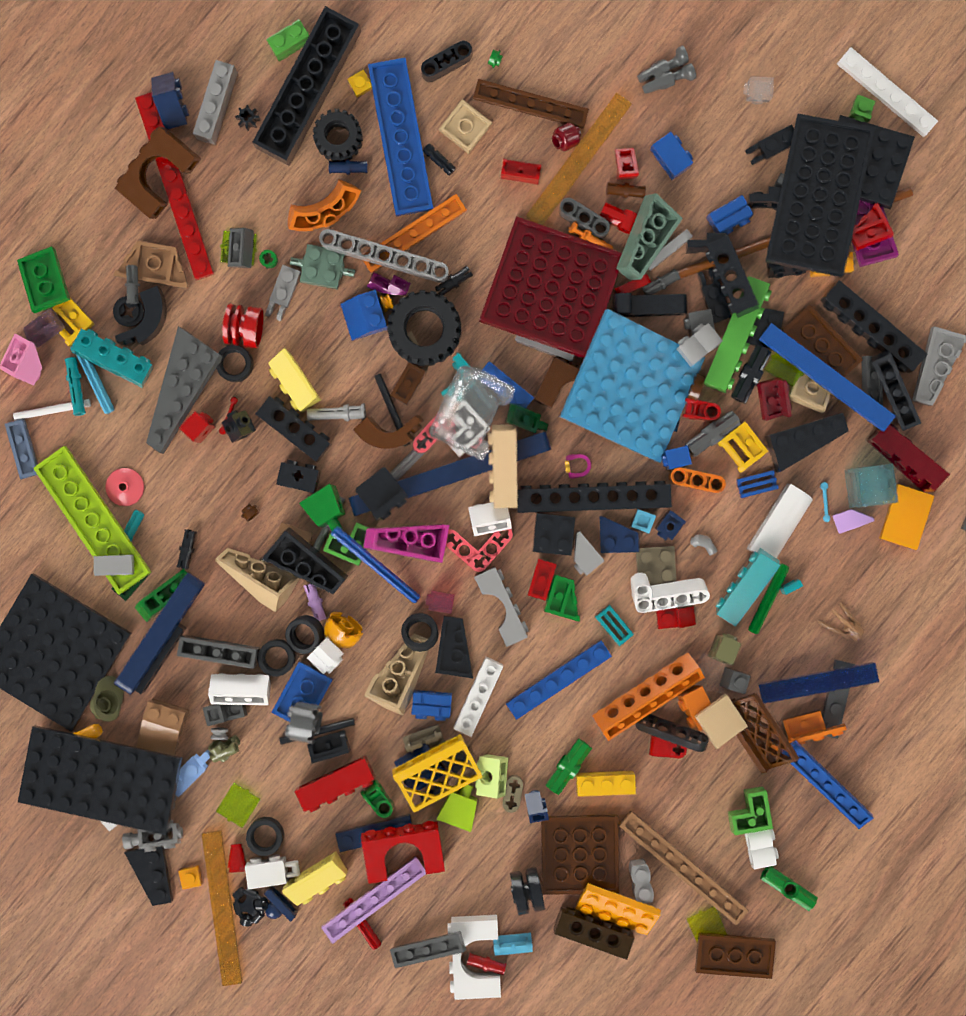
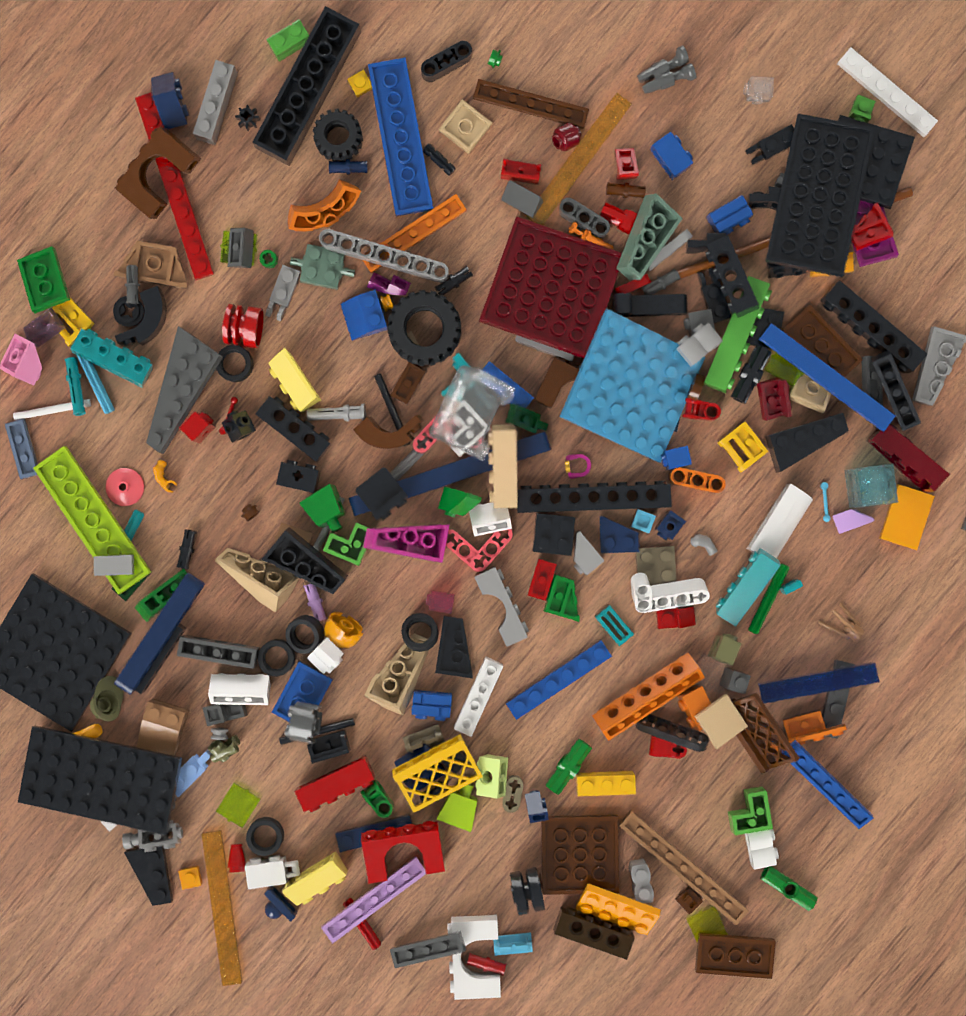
(159, 472): none -> light orange piece
(254, 907): black piece -> none
(375, 564): blue axle -> none
(457, 502): none -> green slope
(521, 199): none -> dark grey slope
(689, 900): none -> reddish brown tile
(713, 433): dark grey piece -> none
(773, 480): blue tile -> none

